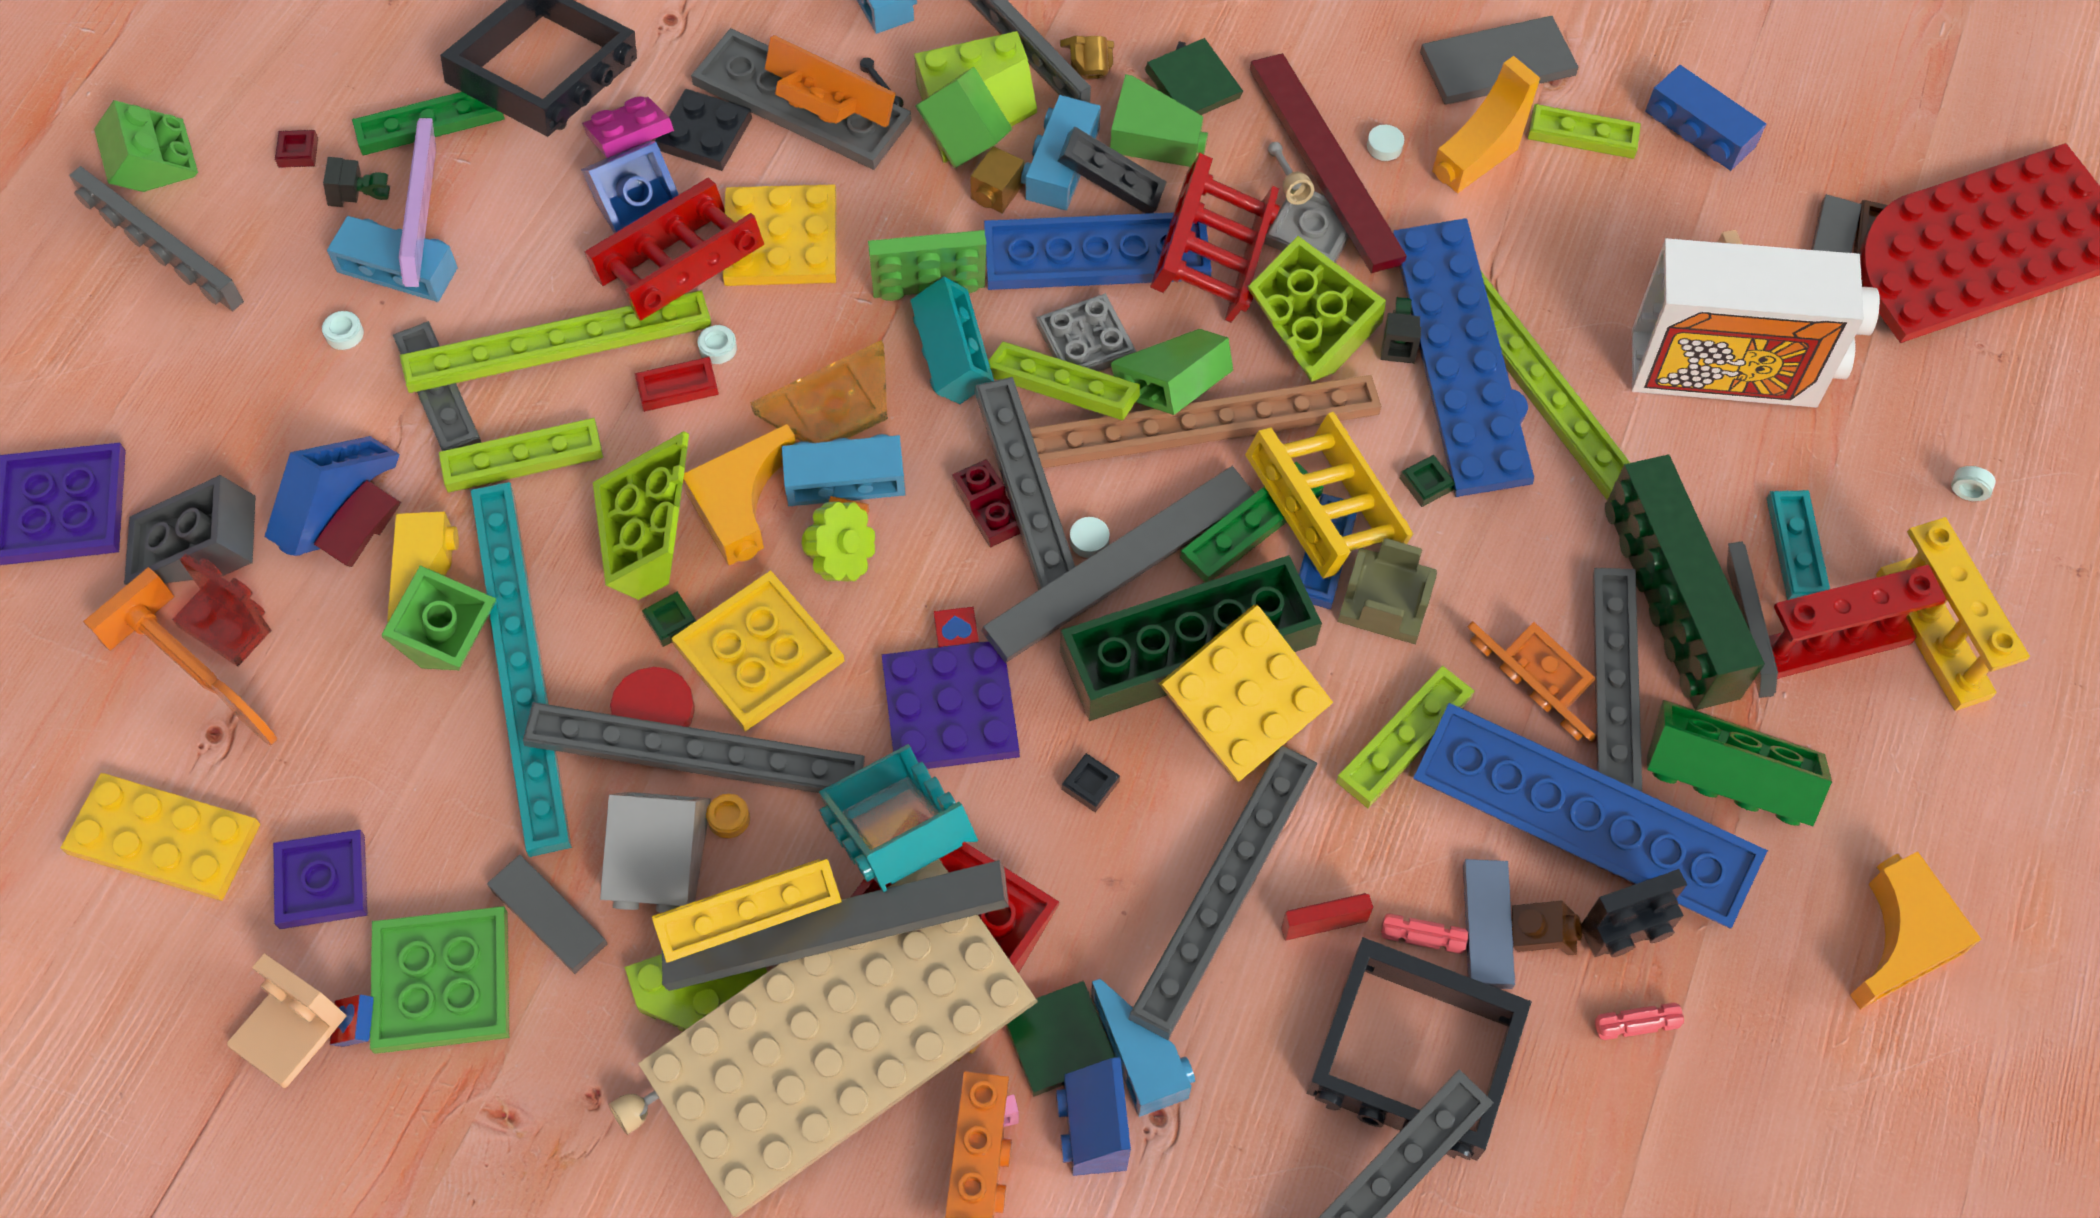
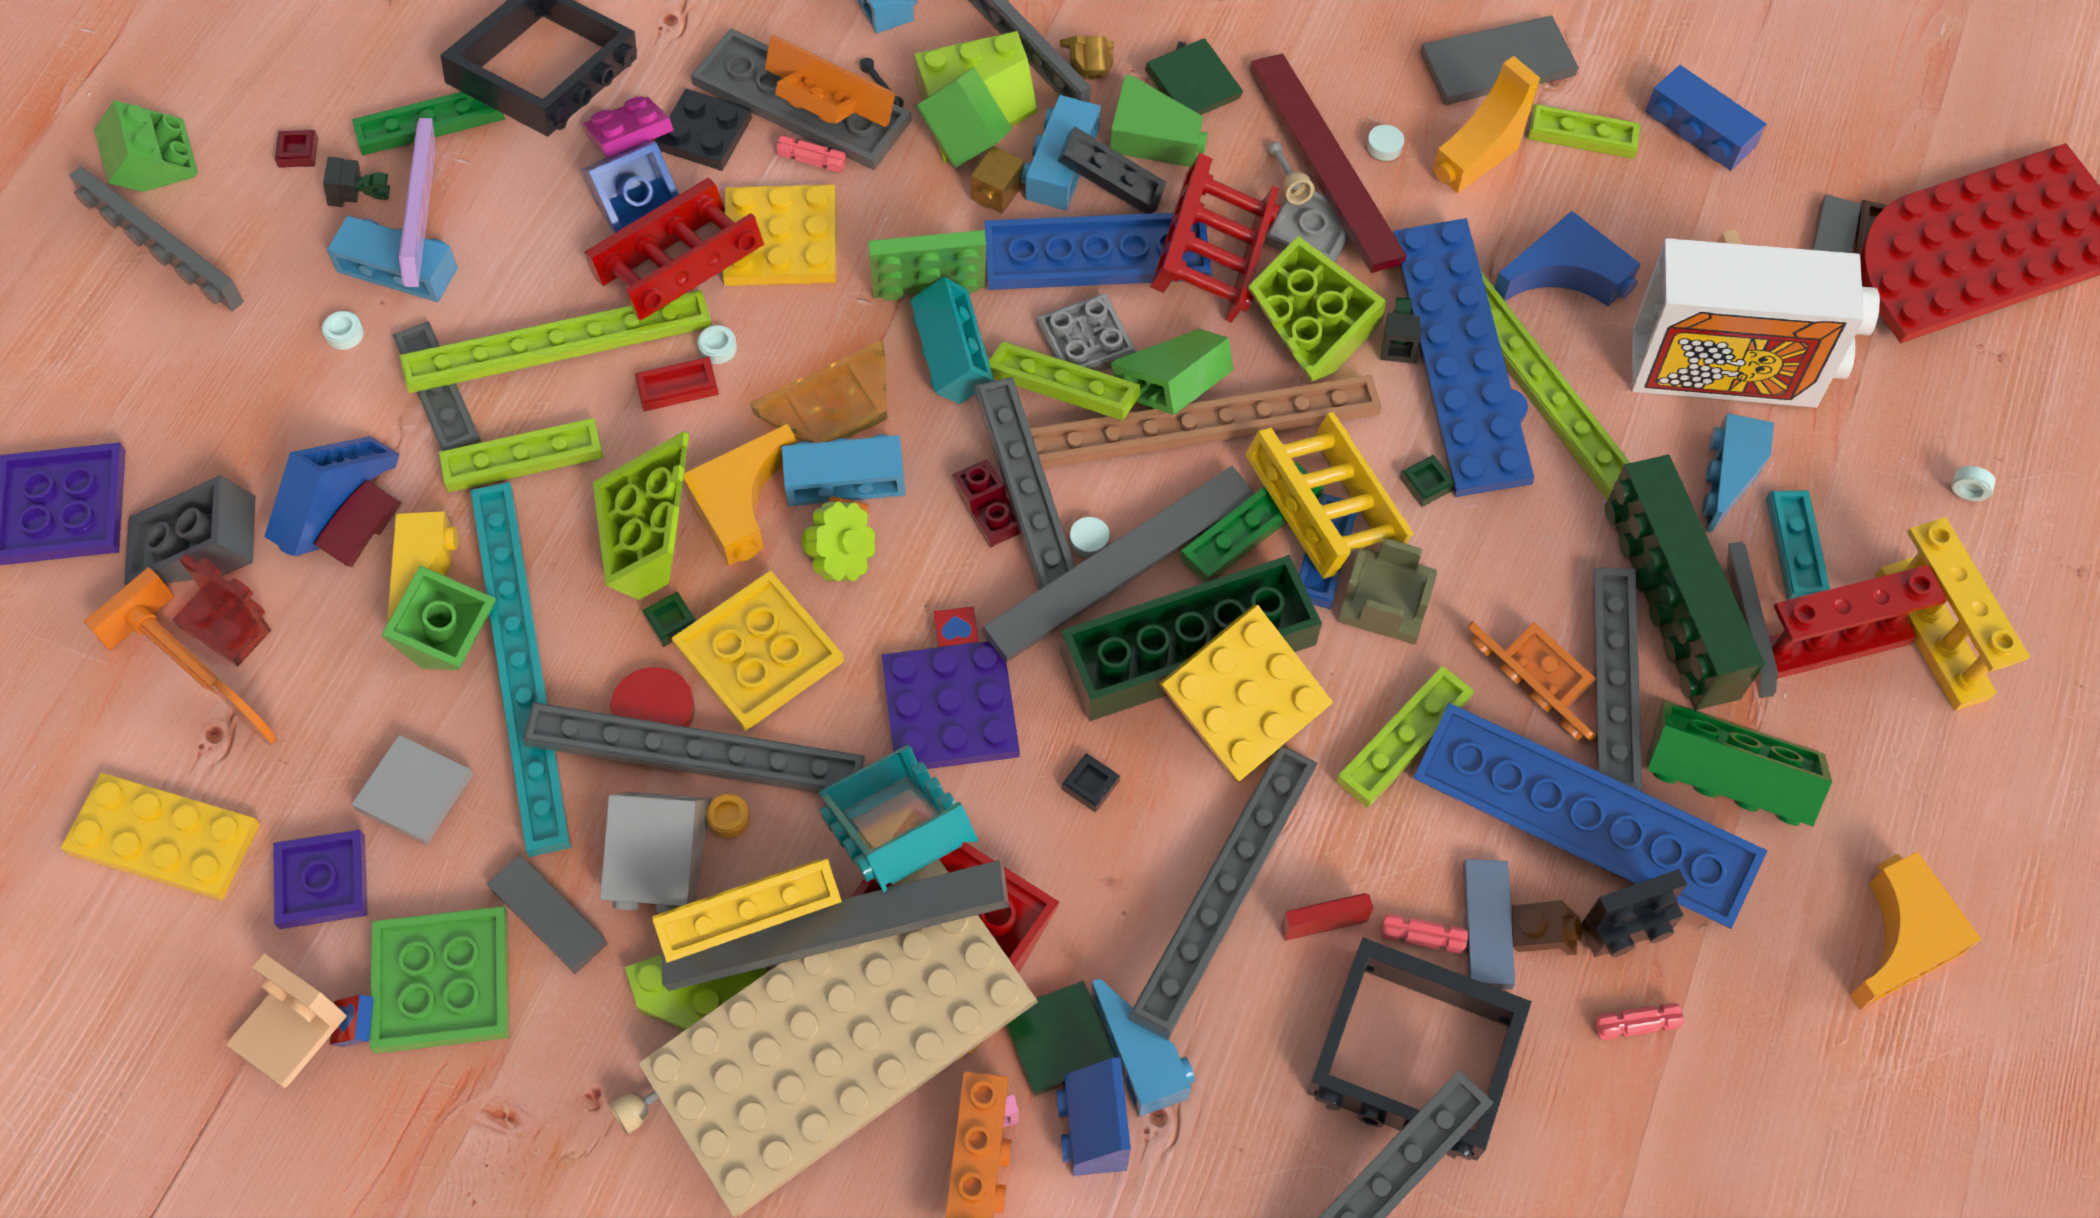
(412, 789): none -> light grey tile
(811, 153): none -> coral axle
(1571, 258): none -> blue arch
(1740, 455): none -> dark azure slope

